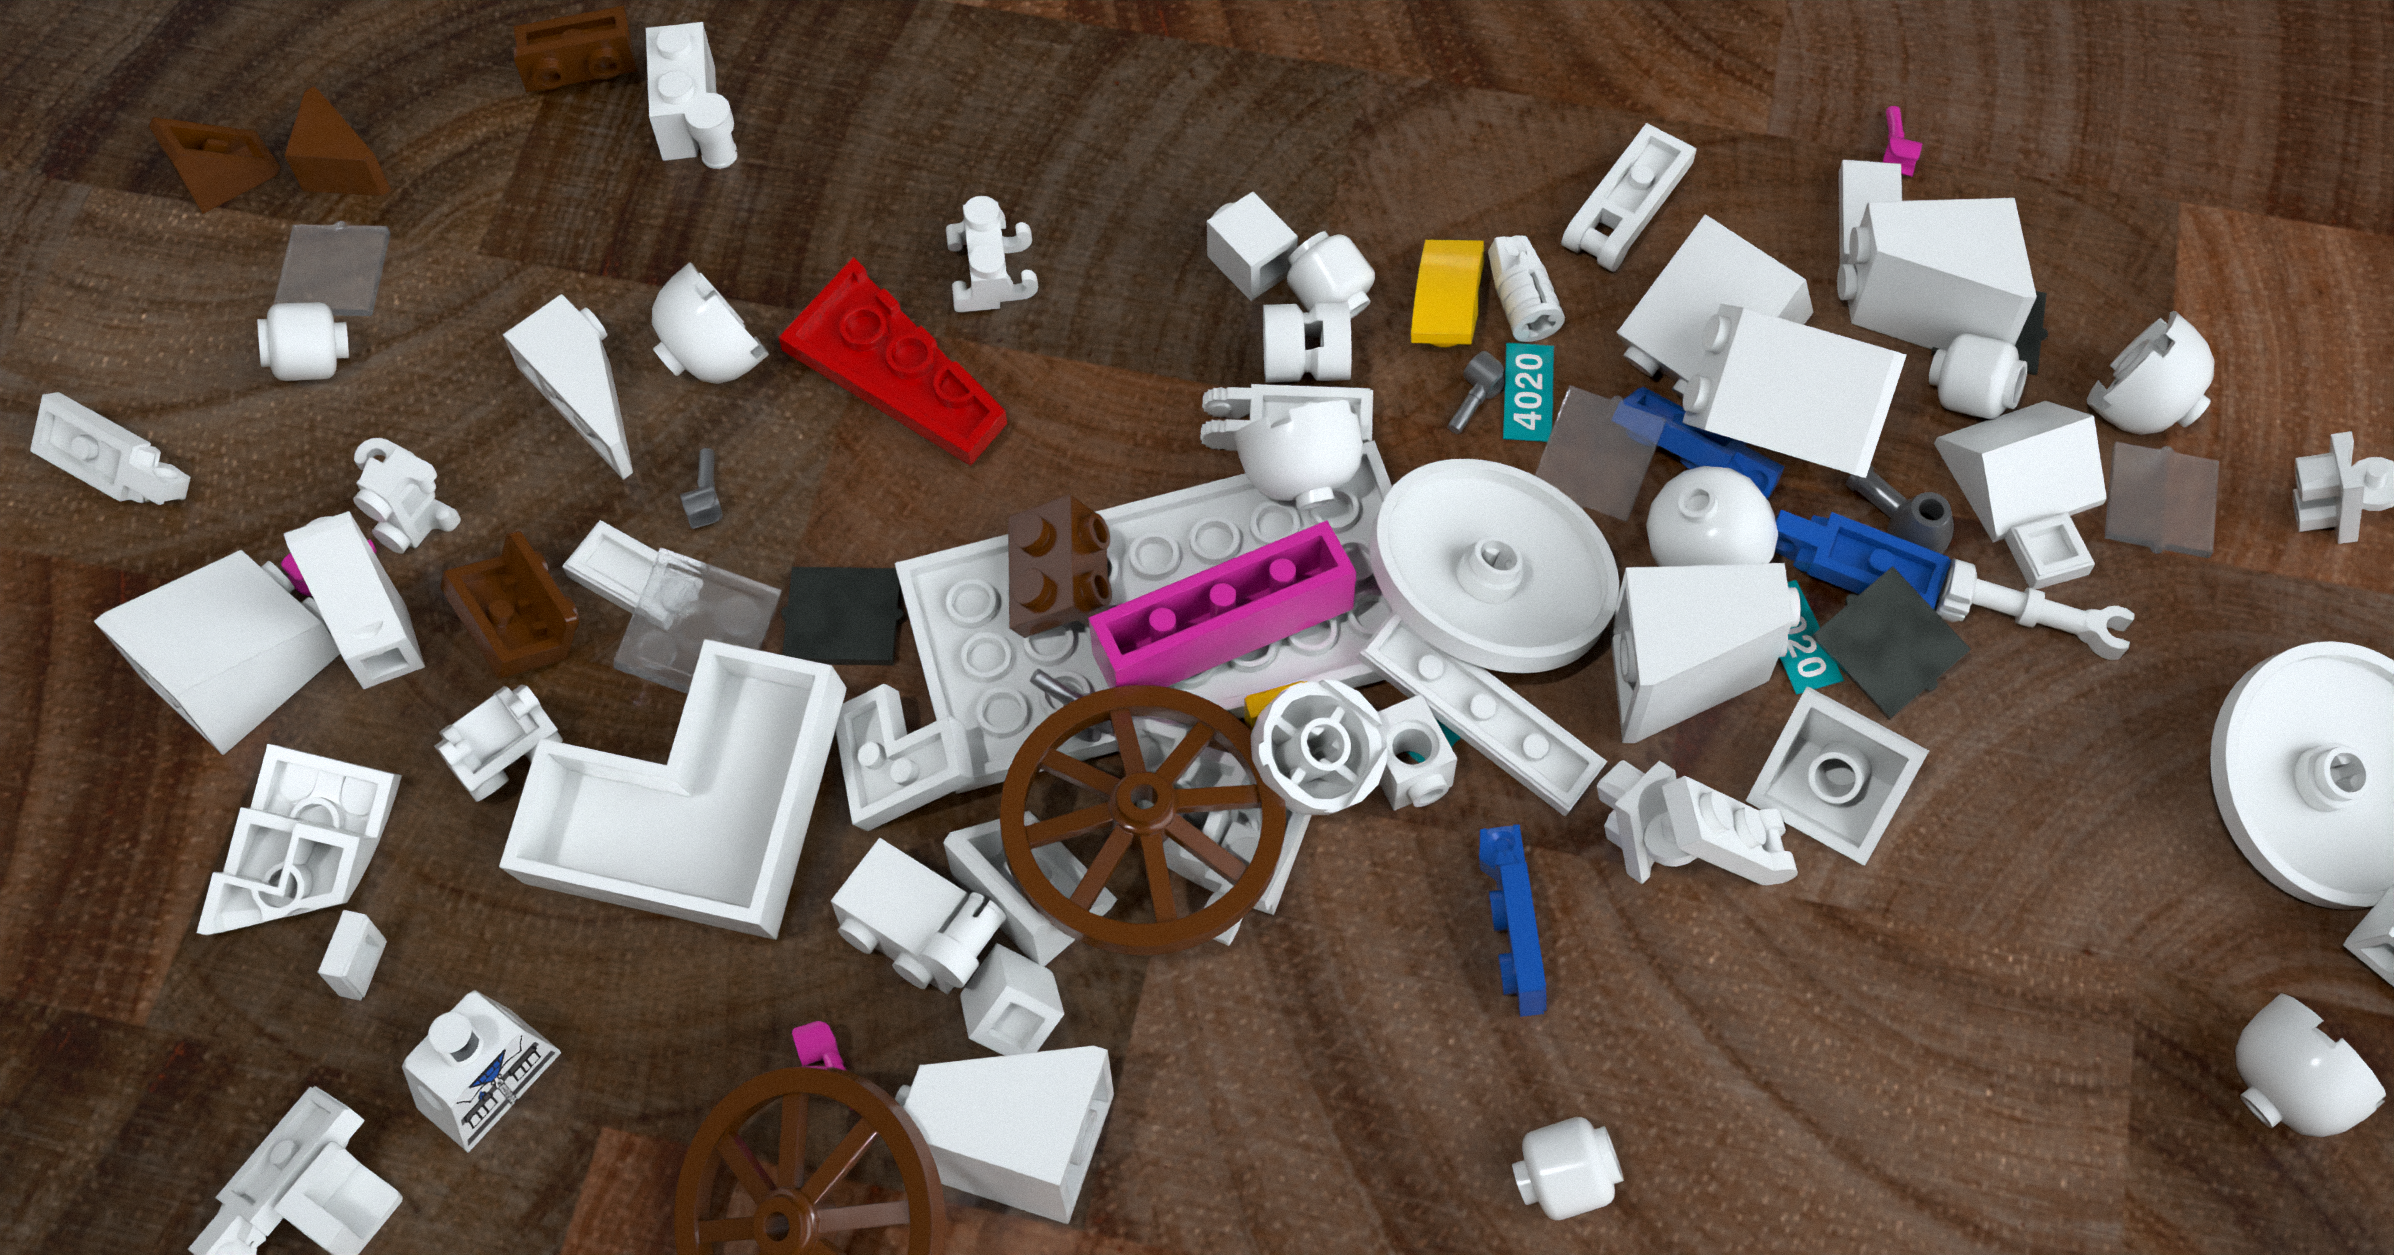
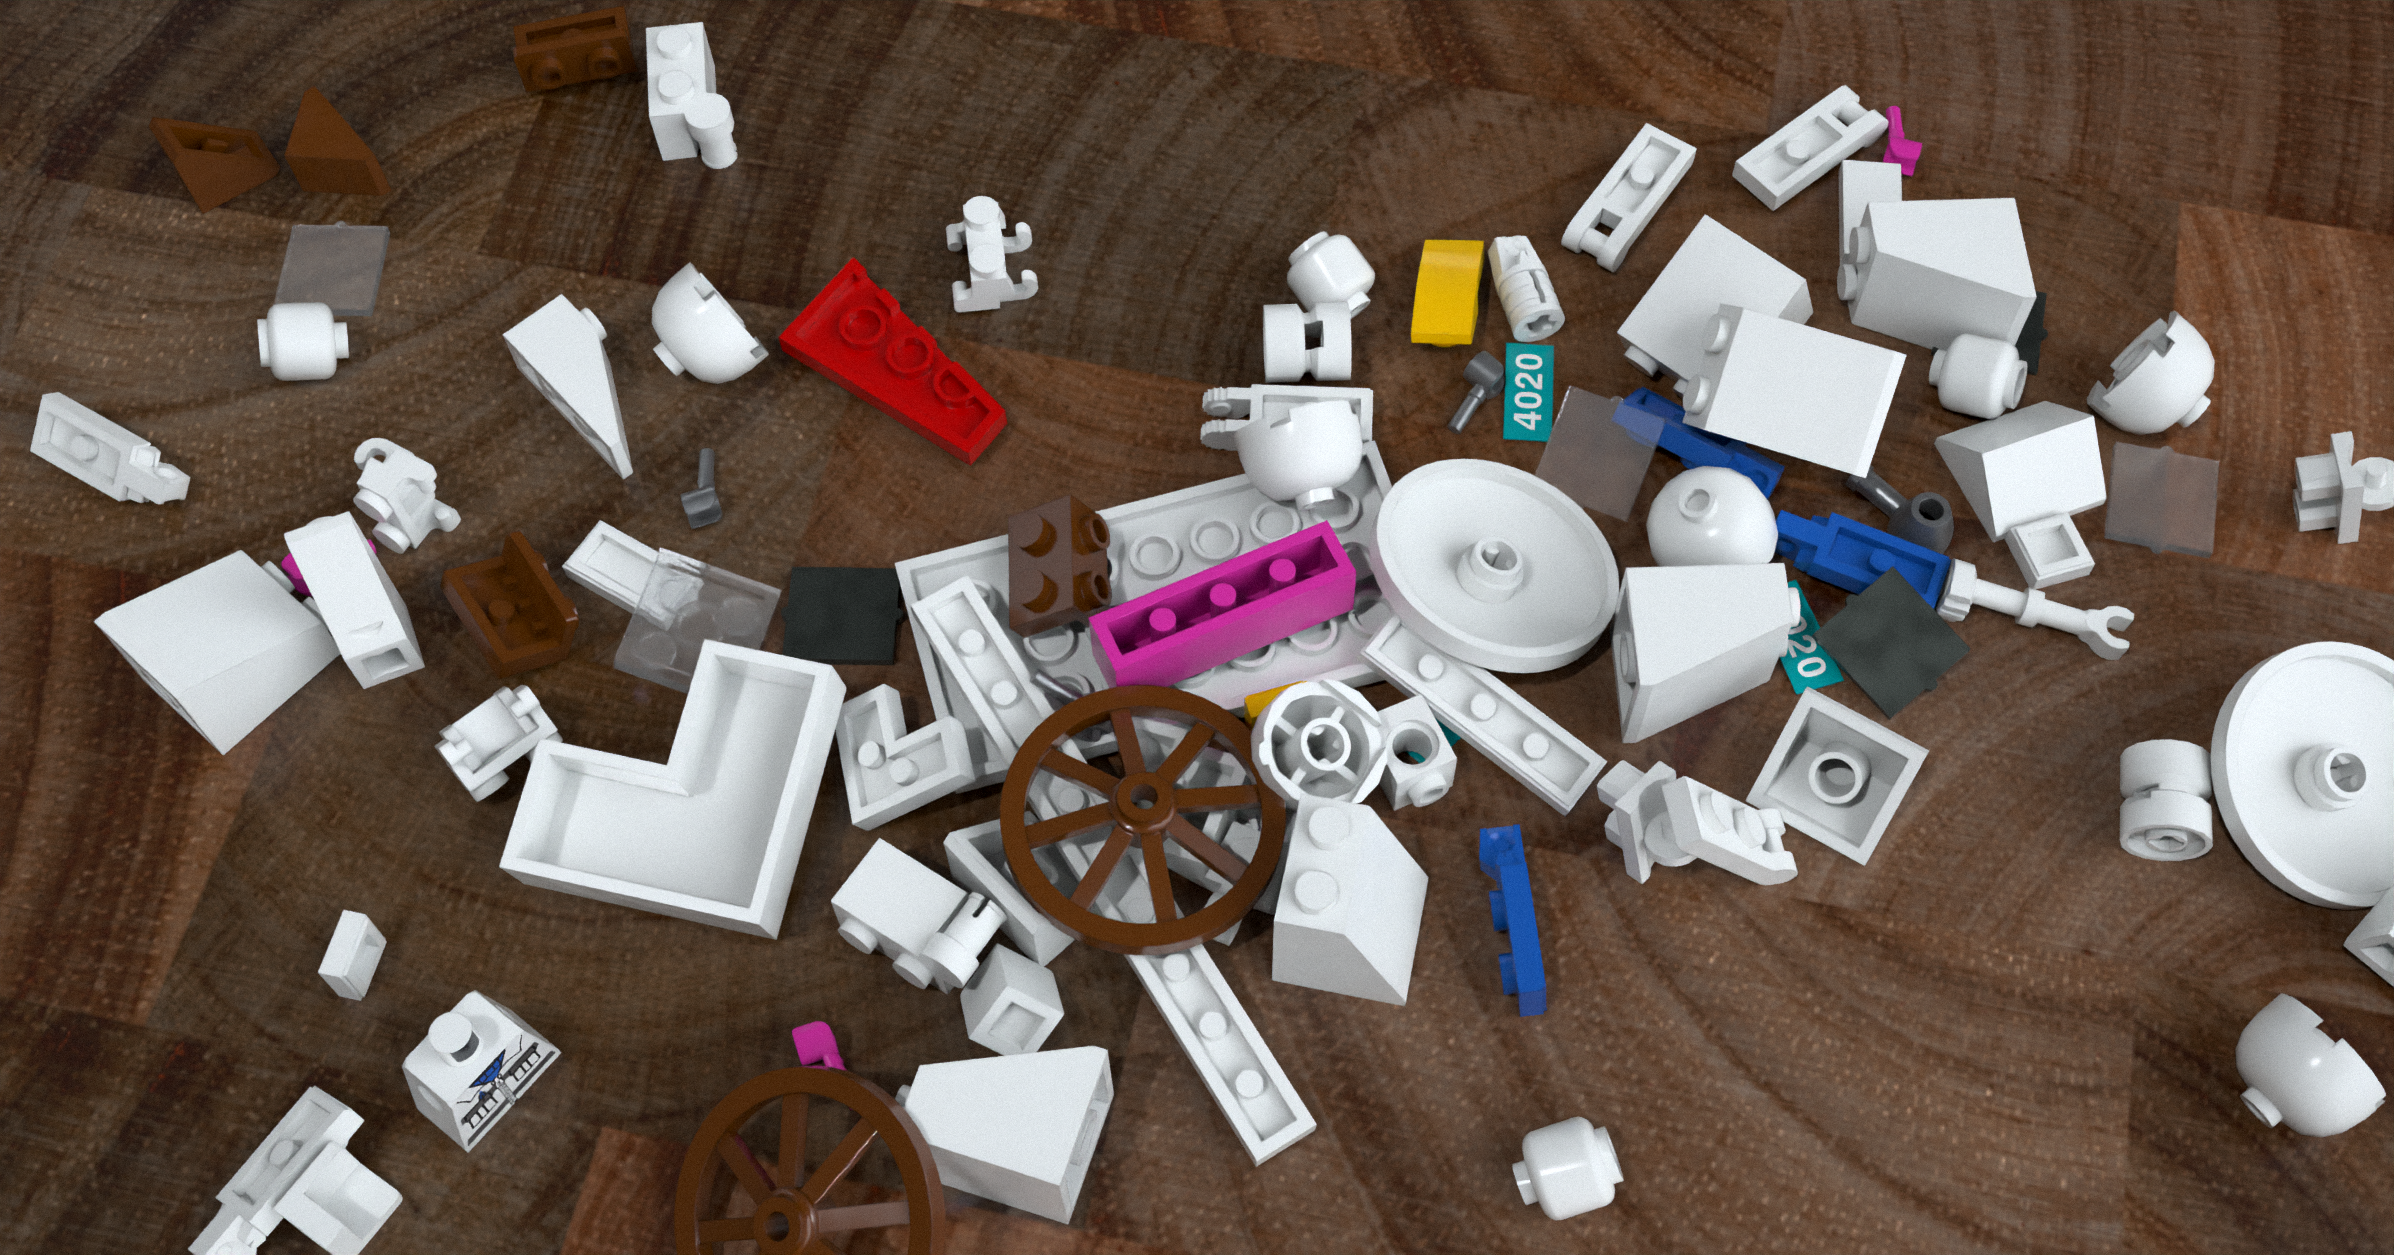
(299, 840): white slope -> none
(1181, 984): none -> white plate
(1250, 245): white brick -> none
(1347, 904): none -> white slope
(1808, 147): none -> white plate
(2166, 800): none -> white wheel

